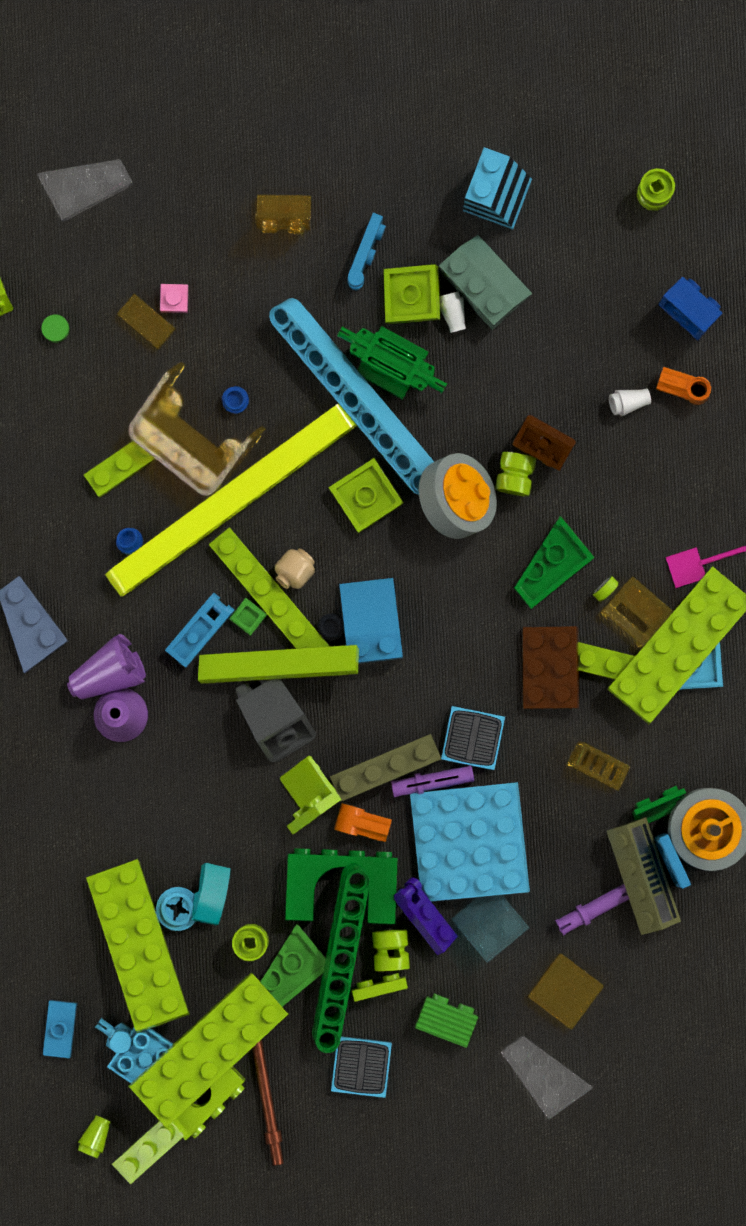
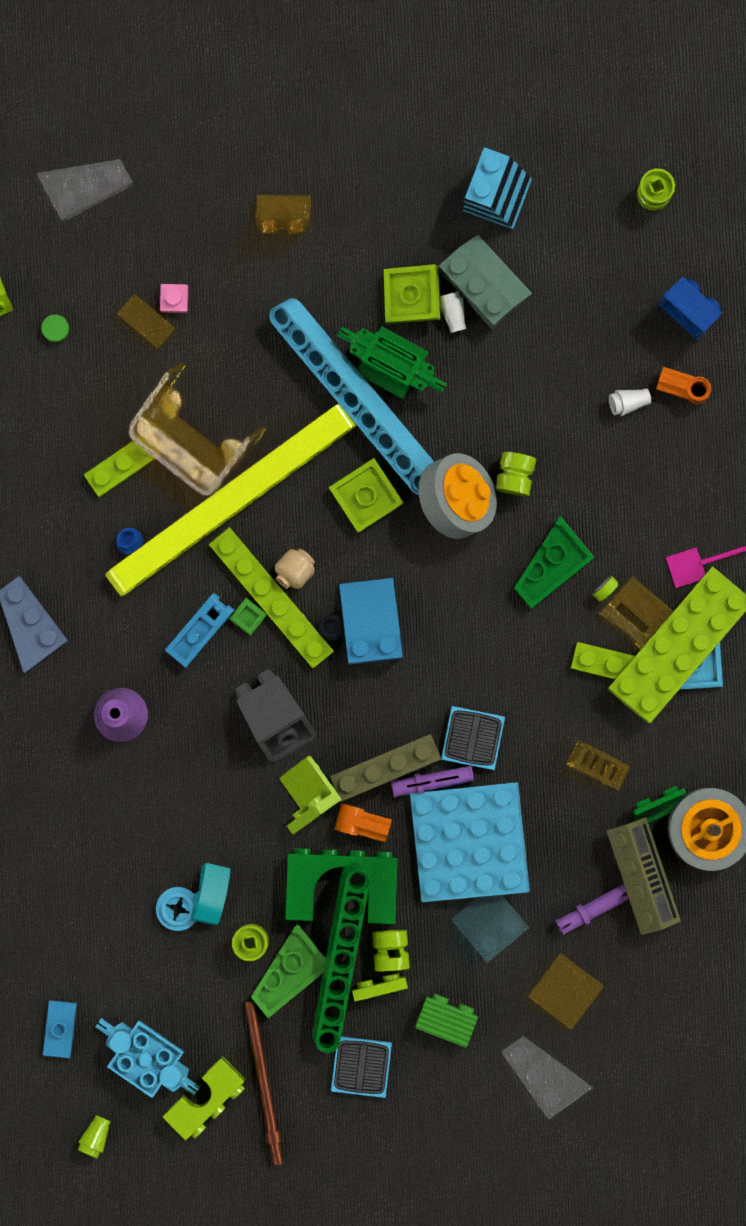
(107, 670): medium lavender cone -> none
(137, 946): lime plate -> none
(148, 1149): lime plate -> none
(208, 1050): lime plate -> none
(235, 400): blue plate -> none
(278, 664): lime tile -> none
(365, 252): dark azure plate -> none
(425, 916): dark purple plate -> none
(544, 442): reddish brown bracket -> none
(550, 667): reddish brown plate -> none
(671, 861): dark azure tile -> none

